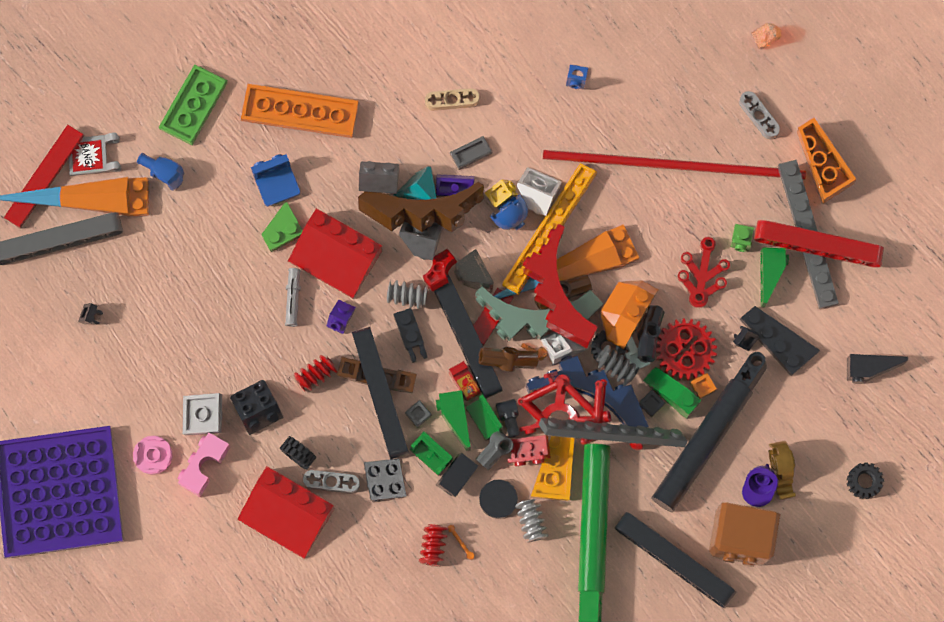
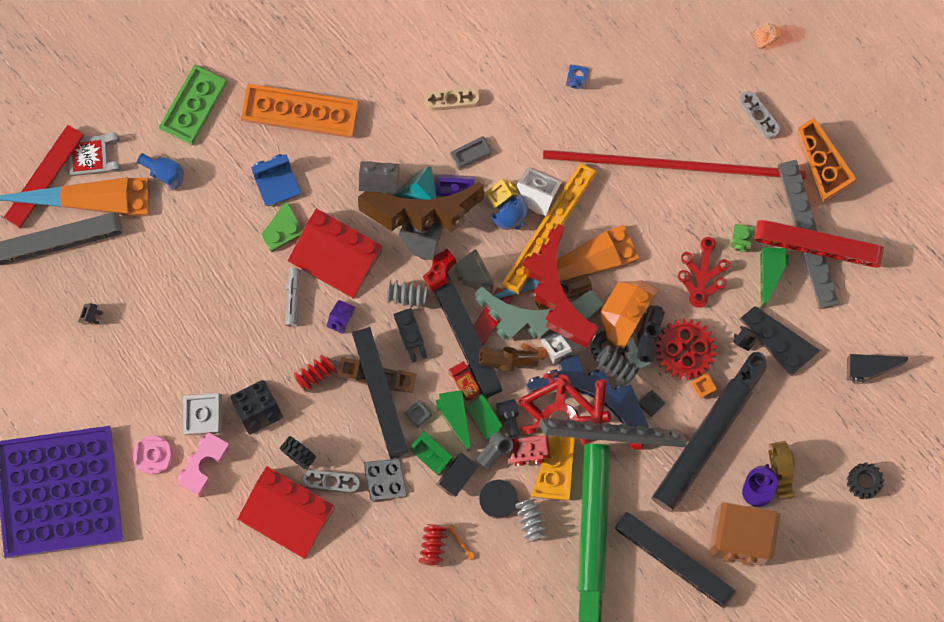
(672, 392): green slope -> none

